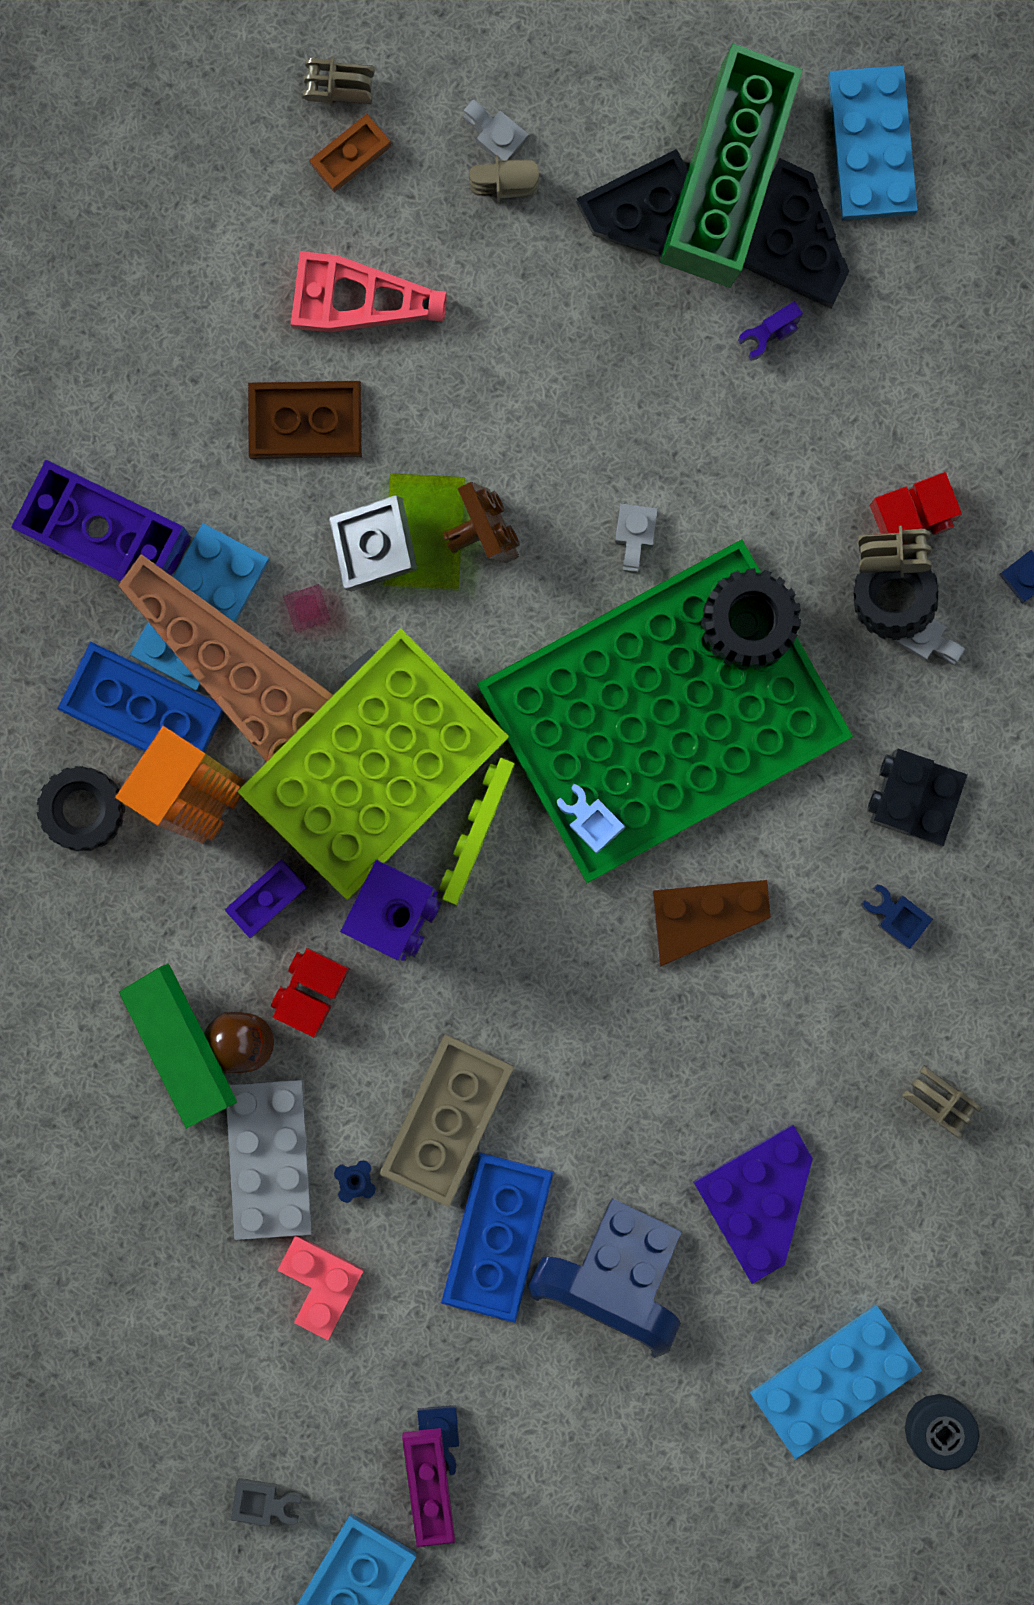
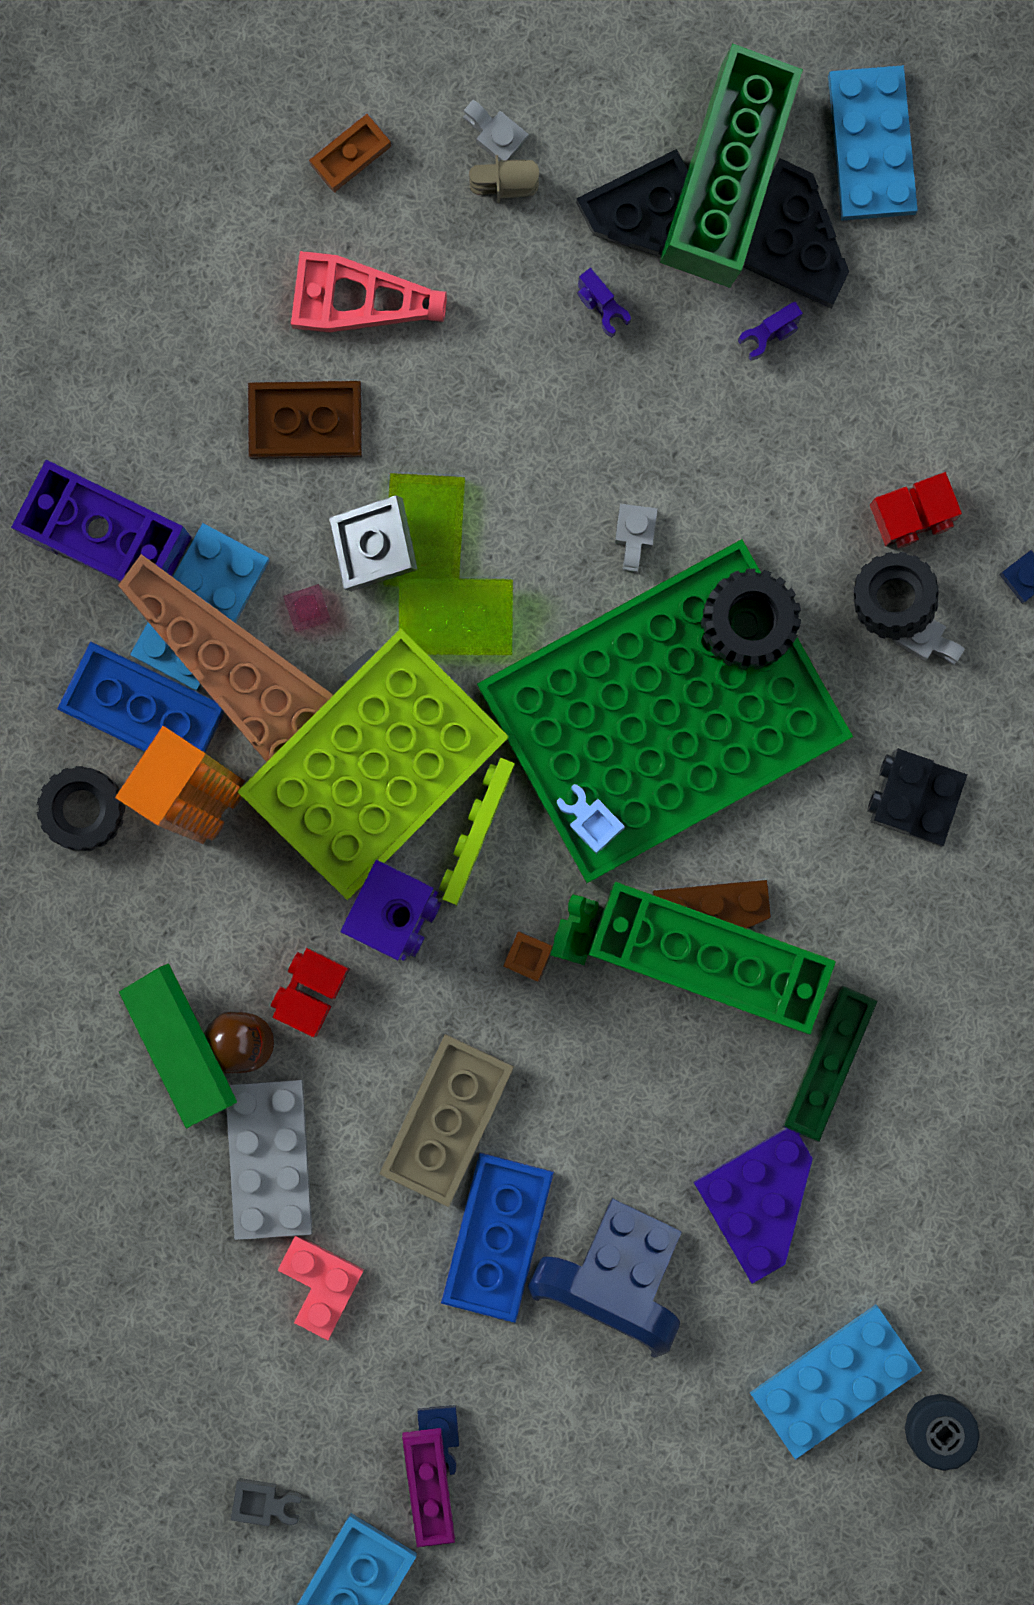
(266, 898): dark purple plate -> none
(344, 83): dark tan arm -> none
(347, 1189): dark blue plate -> none
(458, 615): none -> clear neon green tile
(485, 525): reddish brown plate -> none
(528, 956): none -> dark orange plate
(575, 935): none -> green plate
(596, 294): none -> dark purple plate
(712, 958): none -> green plate
(829, 1063): none -> dark green tile
(886, 552): dark tan arm -> none
(901, 919): dark blue plate -> none
(944, 1104): dark tan arm -> none

